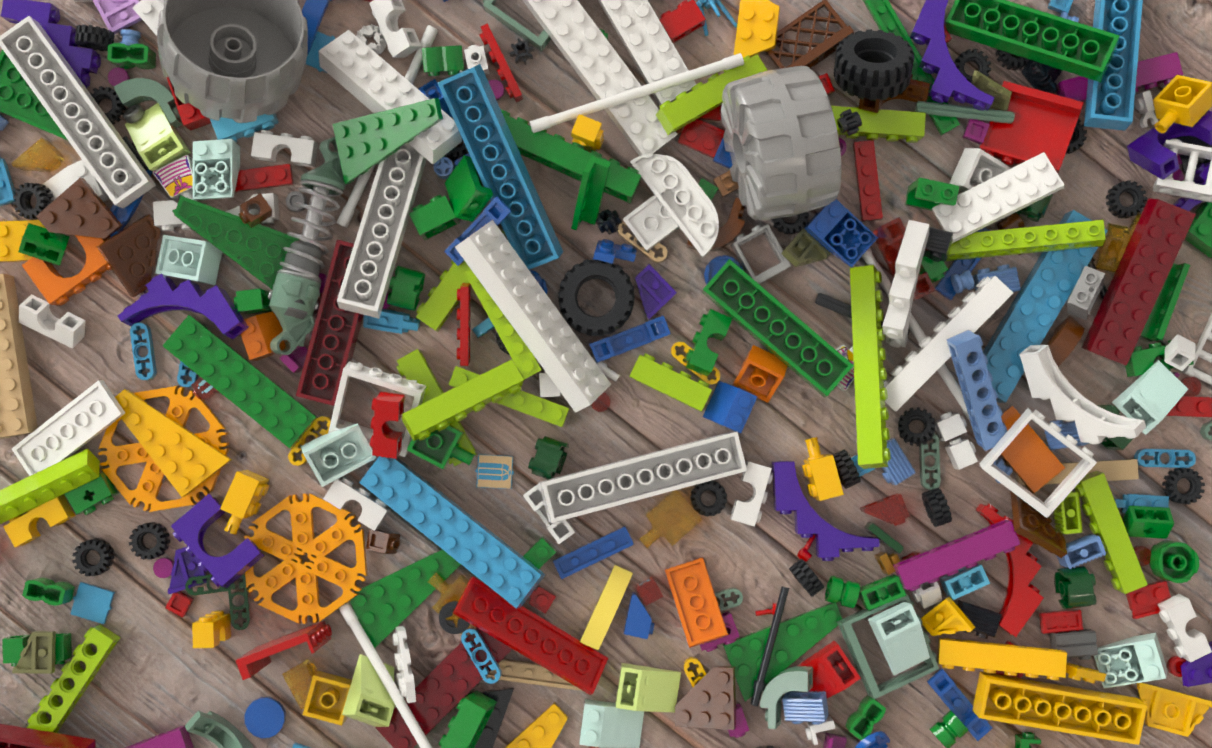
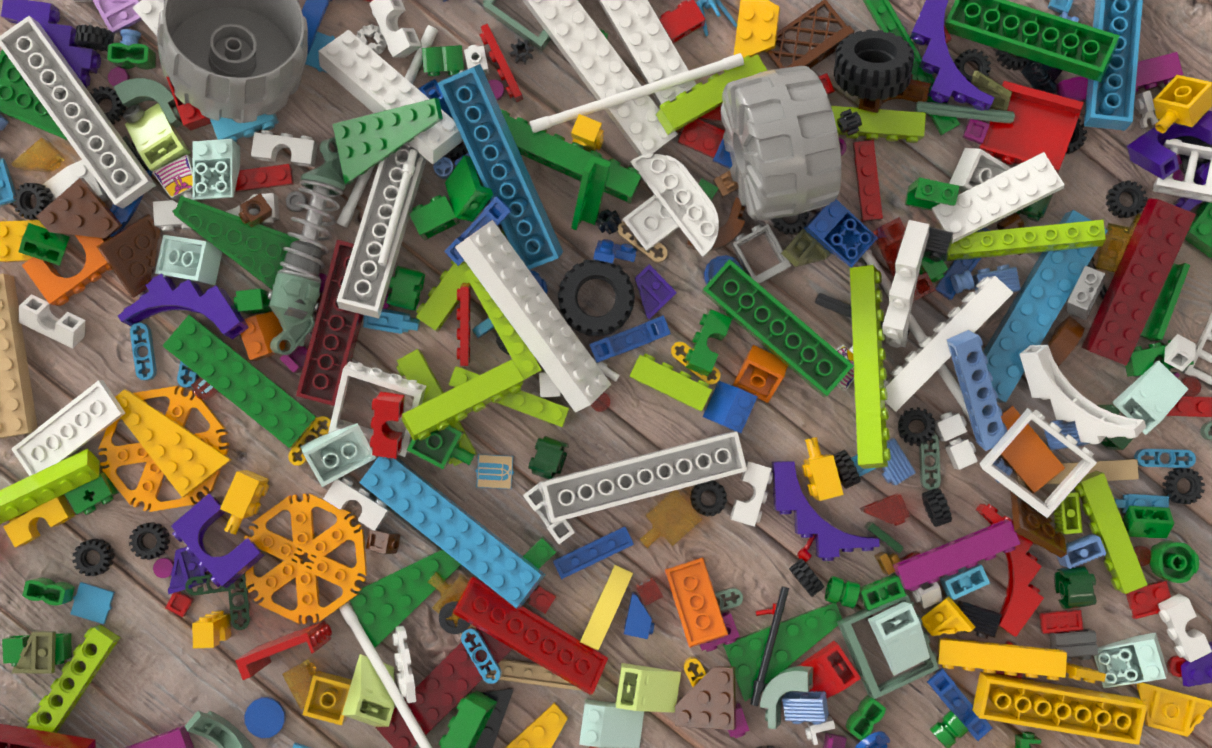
(408, 171): none -> white bar

